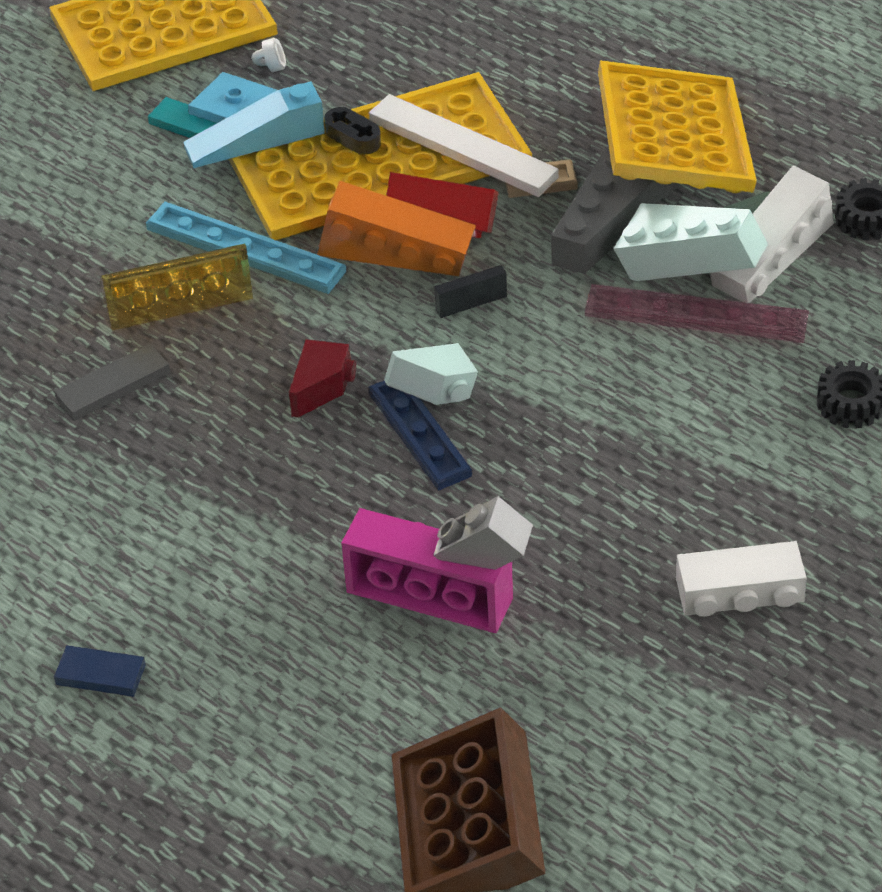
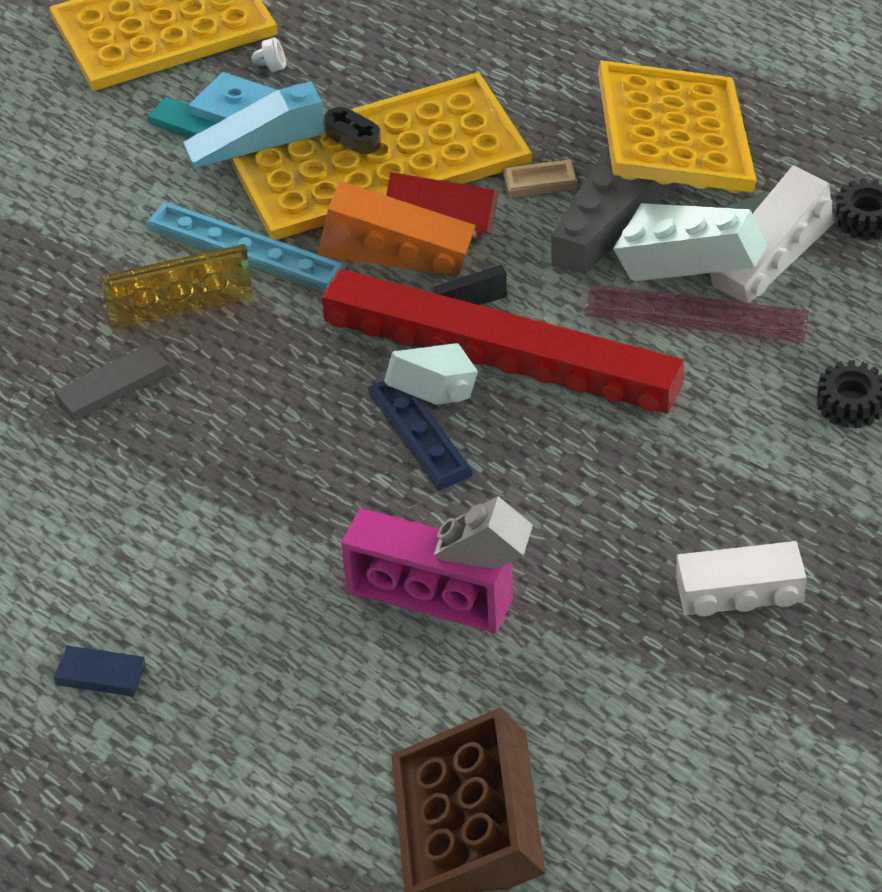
(320, 375): dark red slope -> none
(464, 145): white tile -> none
(505, 341): none -> red brick

